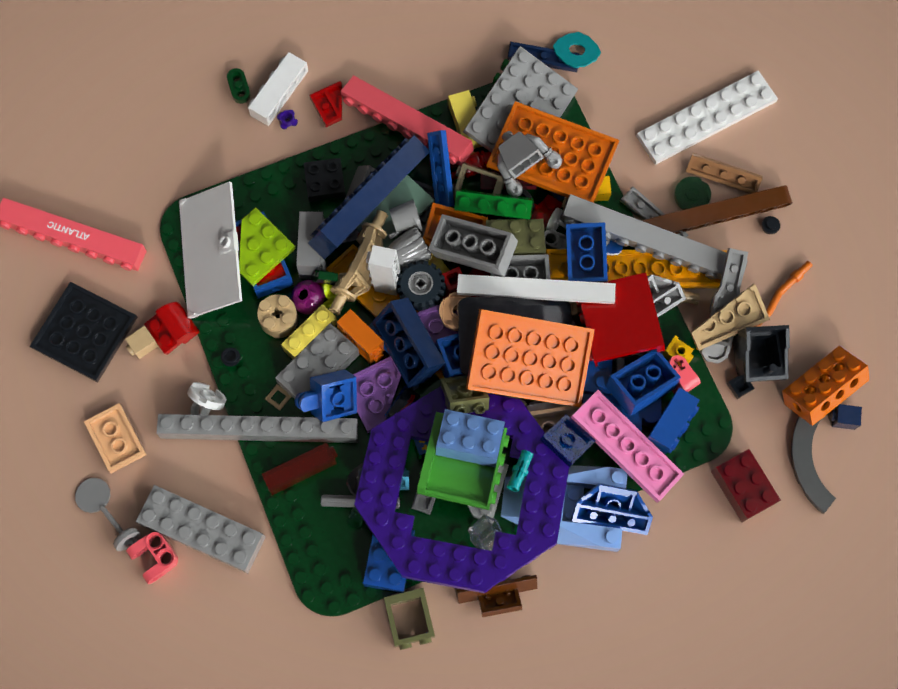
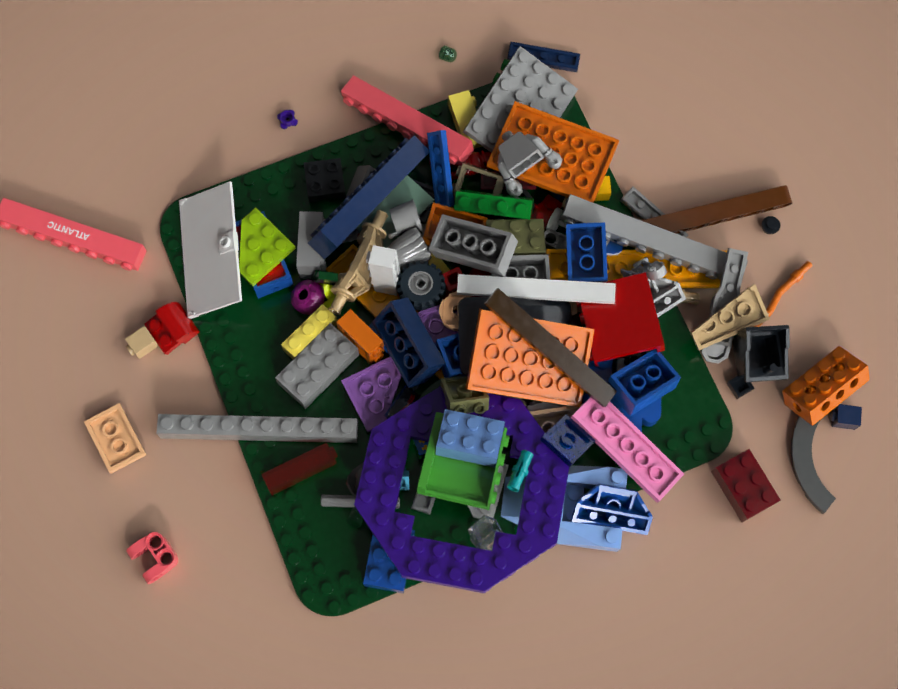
(83, 332): black plate -> none
(94, 496): light grey piece -> none
(201, 529): light grey brick -> none
(205, 399): white tile -> none
(230, 357): black plate -> none
(238, 87): dark green plate -> none
(268, 398): tan tile -> none
(274, 306): tan brick -> none
(278, 89): white brick -> none
(325, 401): blue brick -> none
(328, 103): red wing -> none
(407, 597): olive window -> none
(447, 54): none -> clear green piece
(500, 598): reddish brown bracket -> none
(550, 347): none -> dark brown tile
(562, 50): teal piece -> none
(653, 270): none -> light grey piece
(674, 346): yellow brick -> none
(674, 421): blue brick -> none
(689, 378): coral piece -> none
(692, 193): clear green tile -> none
(706, 117): white plate -> none
(724, 173): medium nougat plate -> none

